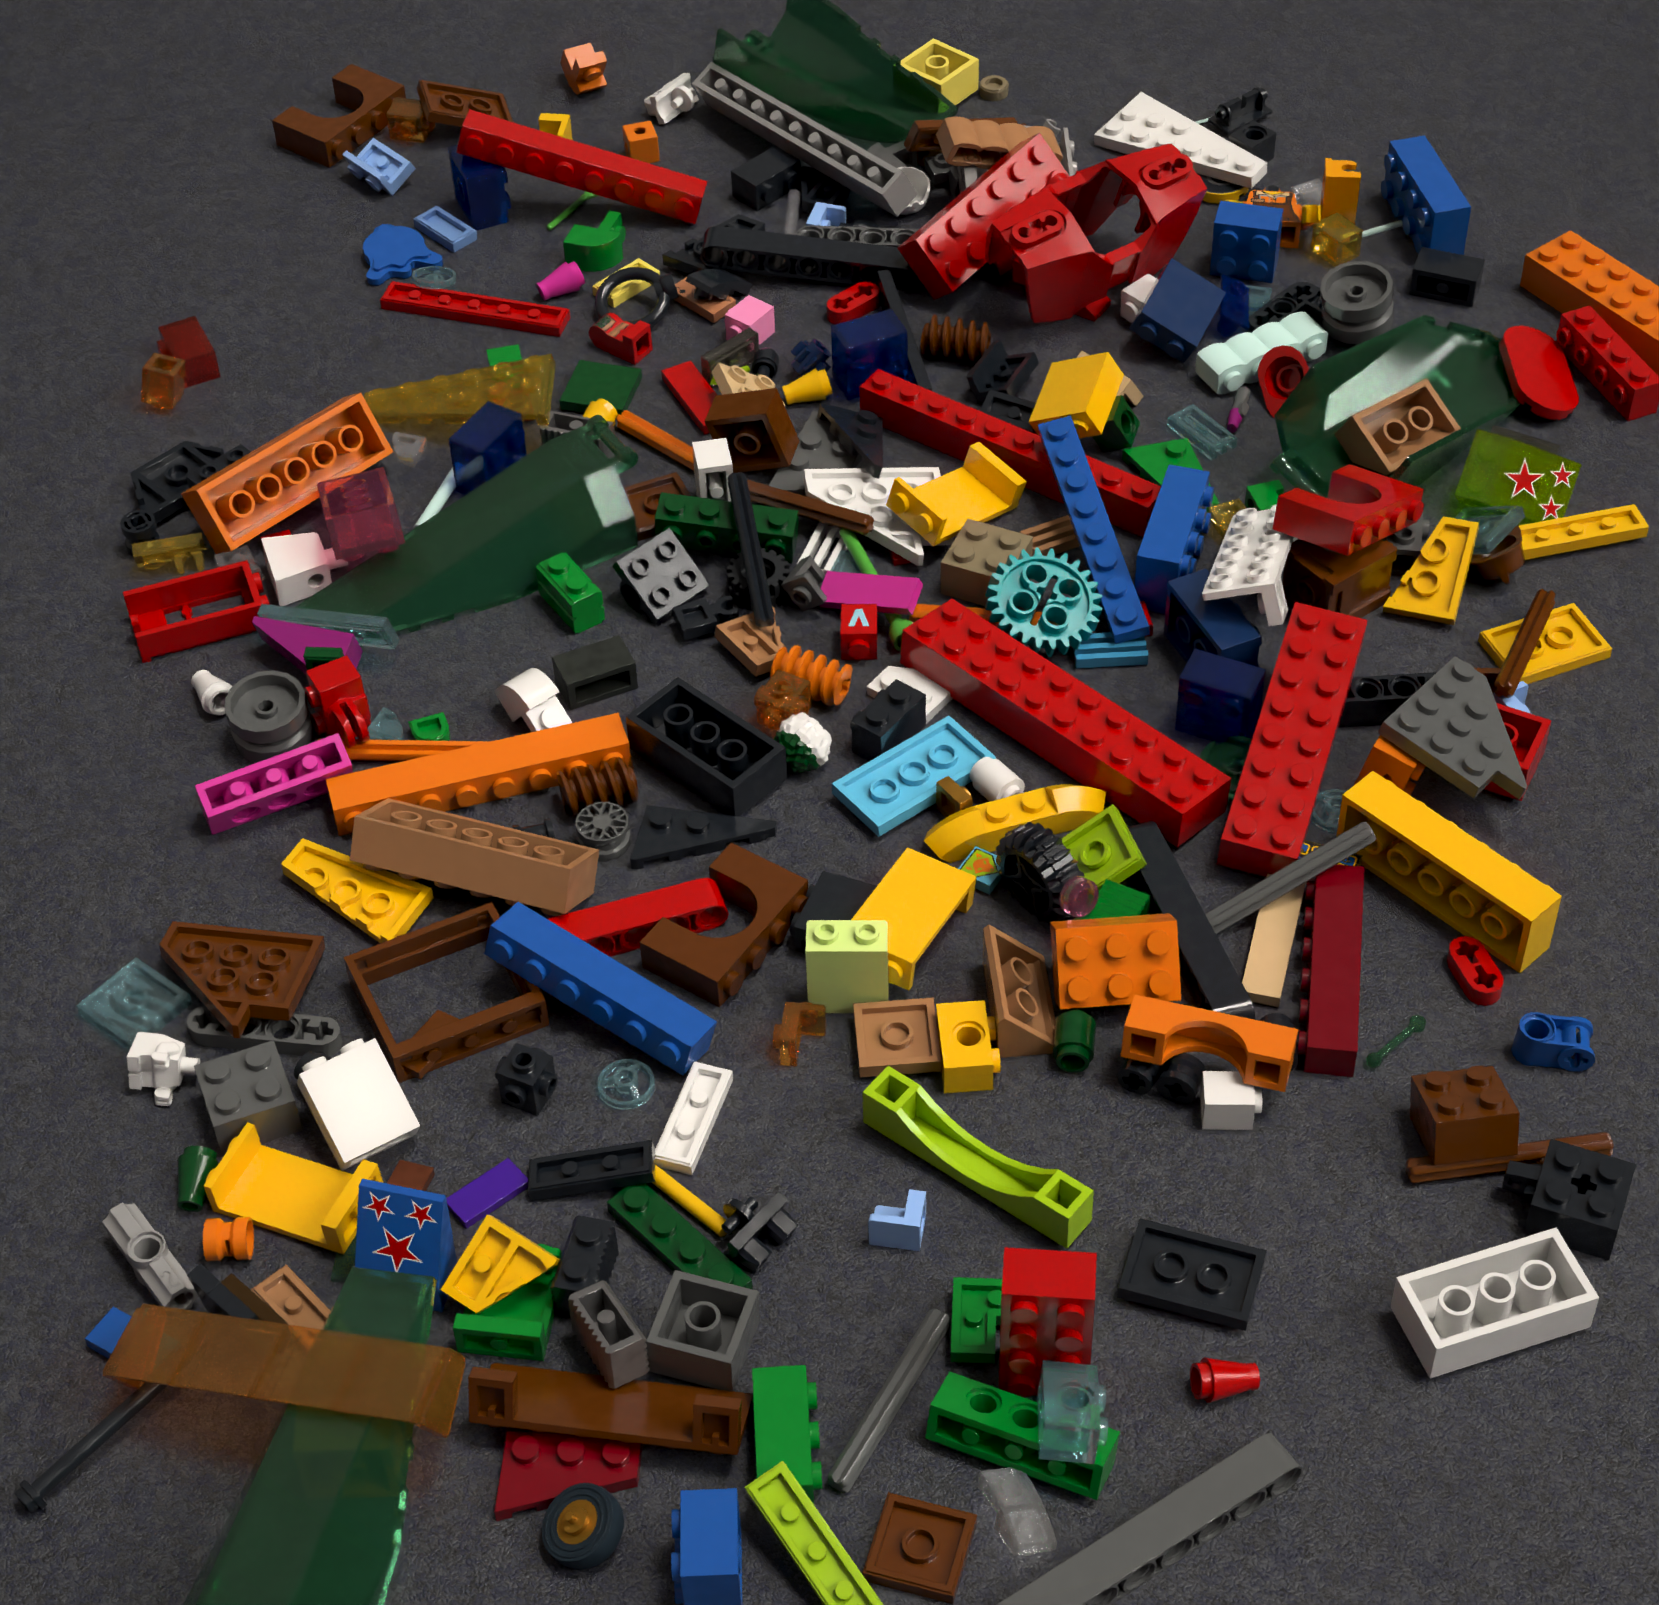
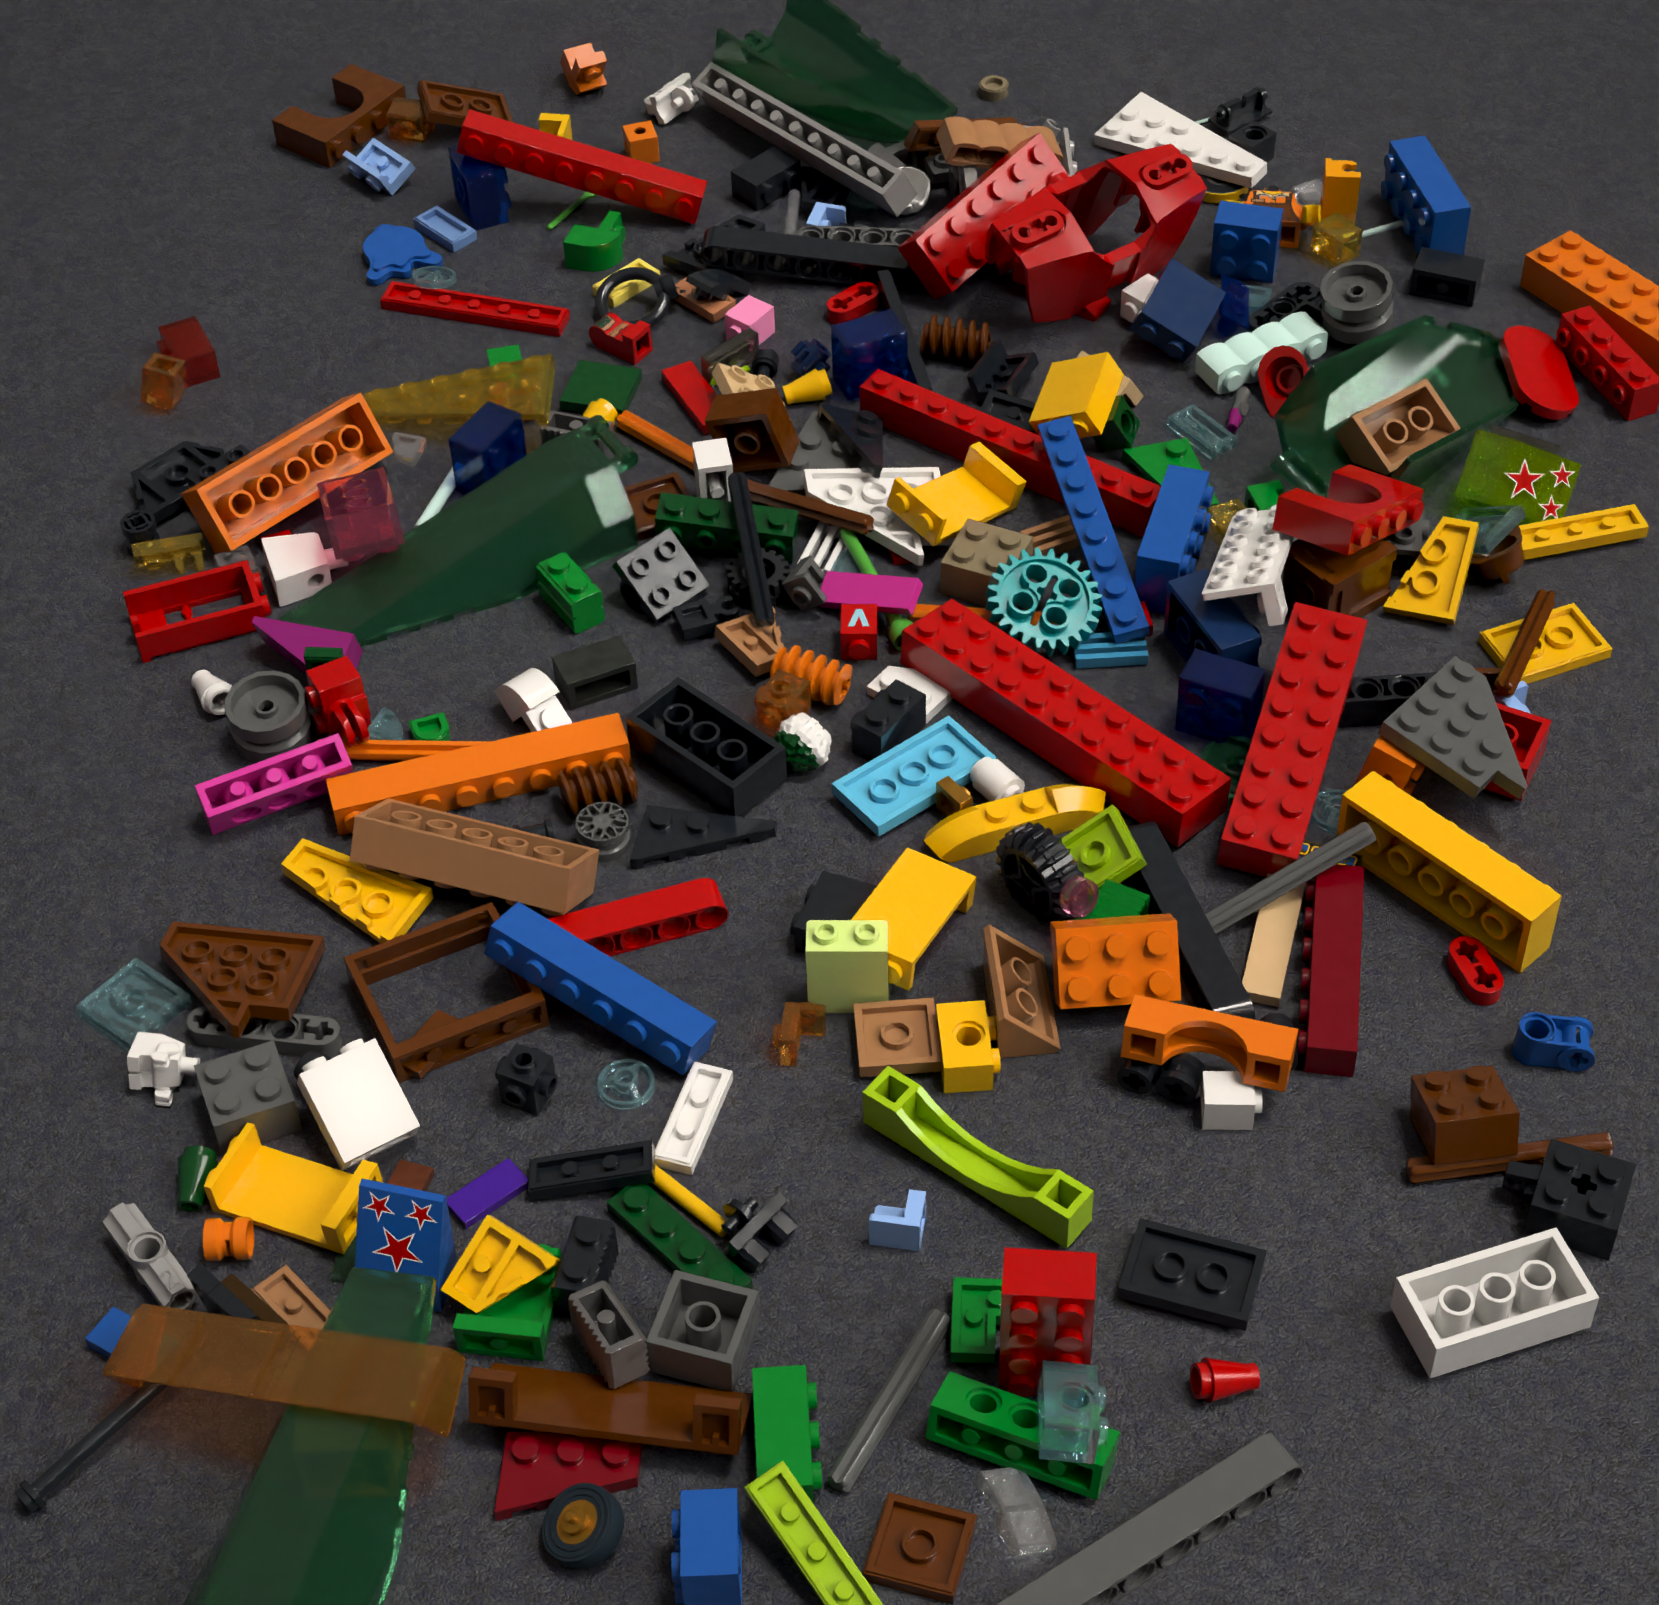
(368, 629): clear light blue tile -> none
(561, 281): dark pink cone -> none
(719, 965): reddish brown arch -> none
(946, 69): light yellow brick -> none
(984, 866): tile -> none
(1074, 1041): dark green brick -> none
(1416, 1024): clear green hinge -> none

